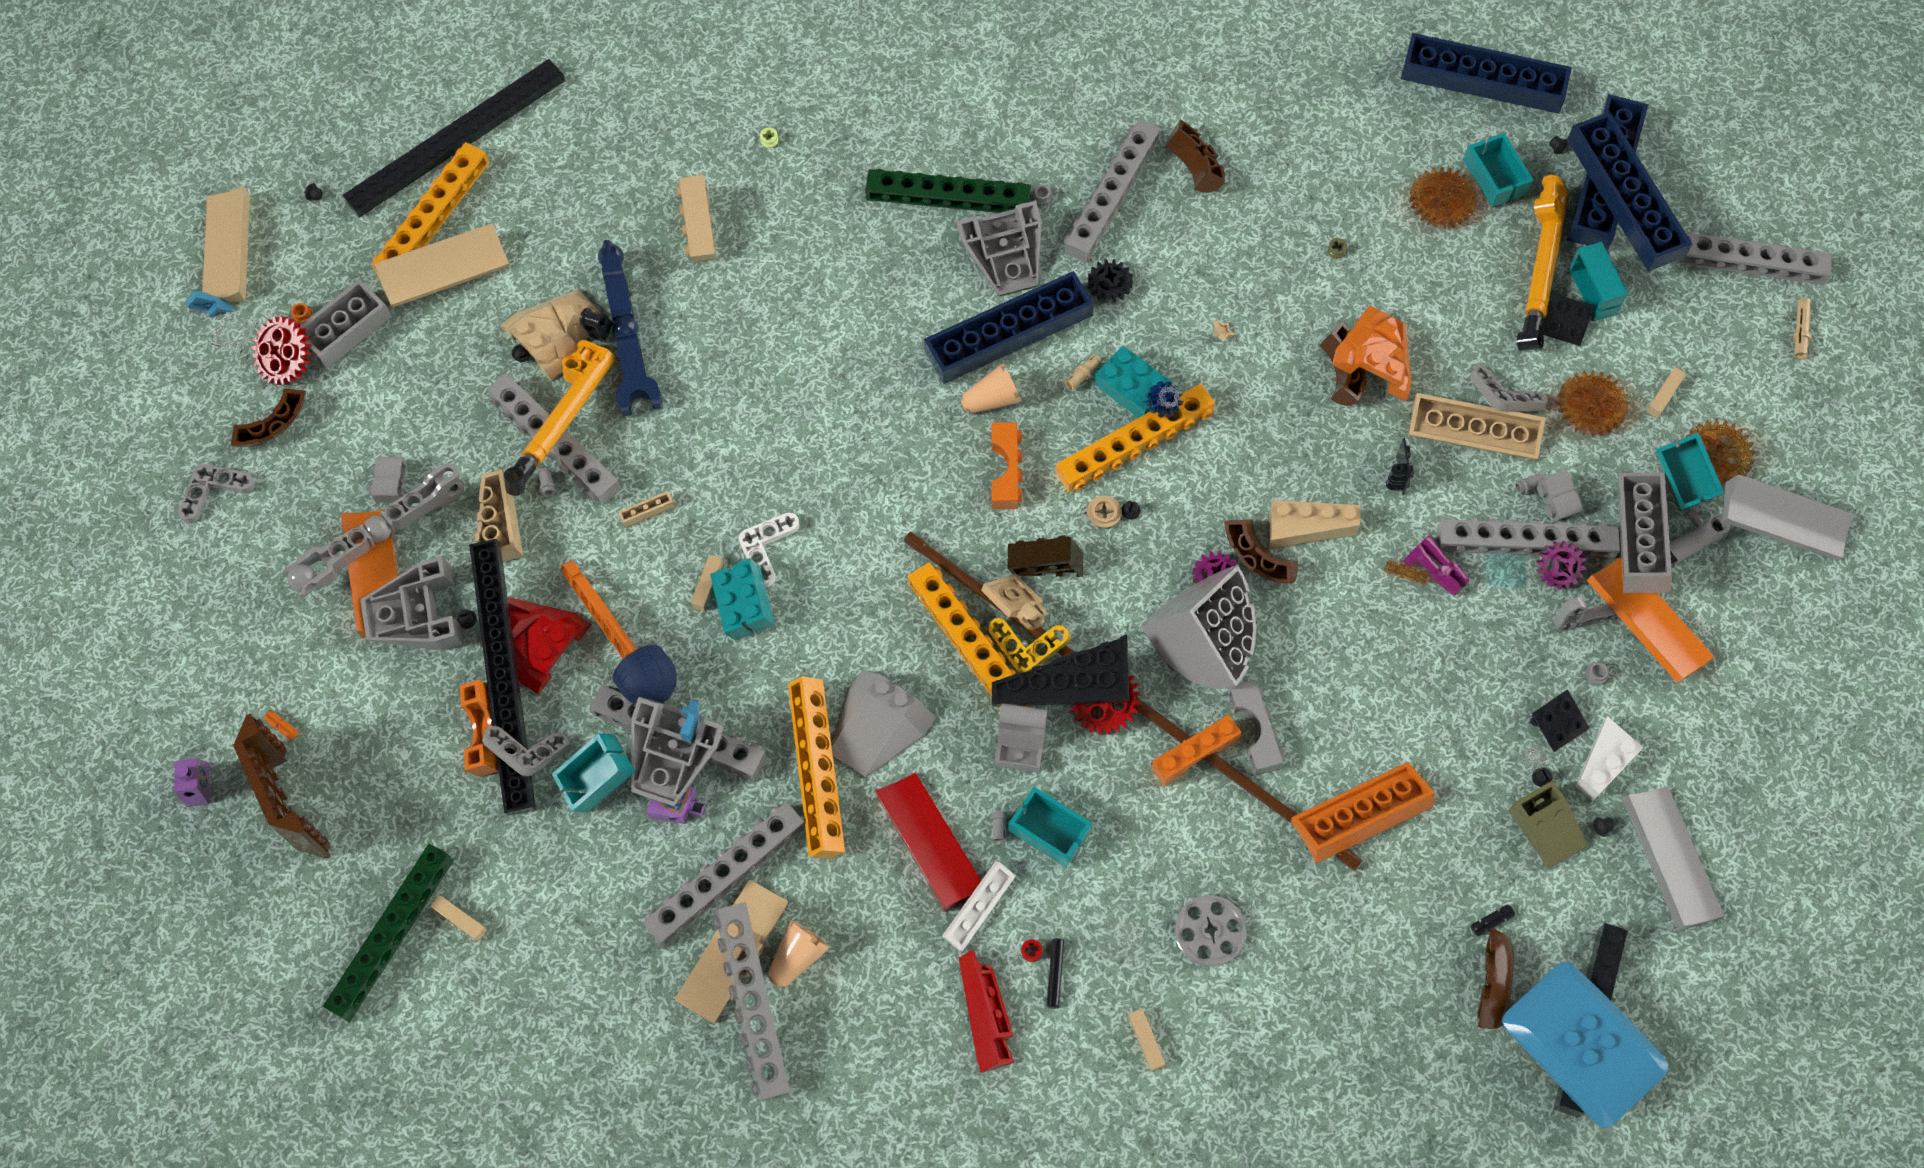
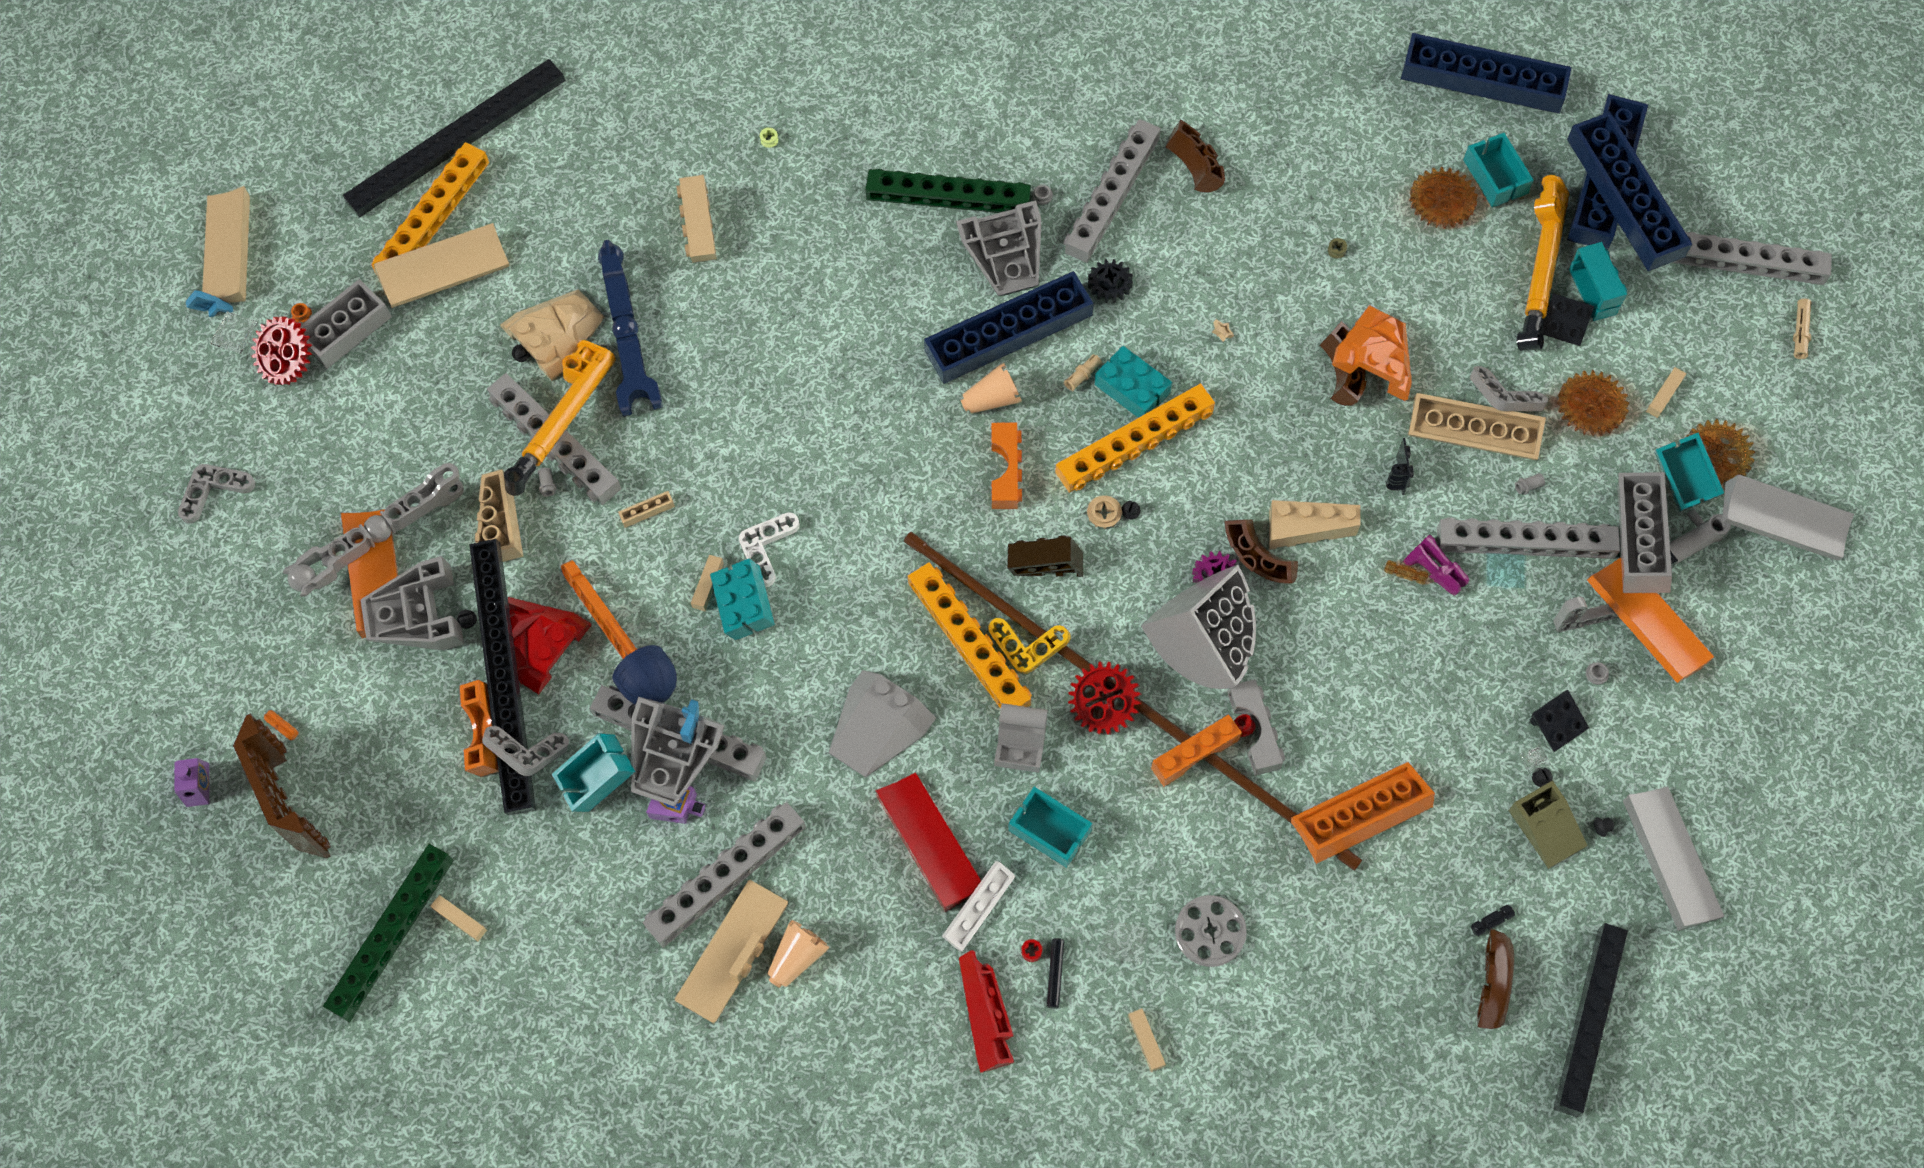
(272, 426): reddish brown brick -> none
(313, 192): black piece -> none
(388, 479): light grey brick -> none
(595, 324): black piece -> none
(778, 1082): light grey brick -> none
(816, 768): light orange brick -> none
(999, 826): light grey pin -> none
(1016, 600): tan plate -> none
(1078, 678): black wing -> none
(1166, 391): clear blue gear -> none
(1245, 724): none -> red bush
(1558, 144): black piece -> none
(1559, 495): light grey brick -> none
(1568, 560): magenta gear -> none
(1585, 1044): dark azure wedge -> none
(1607, 758): white wedge -> none

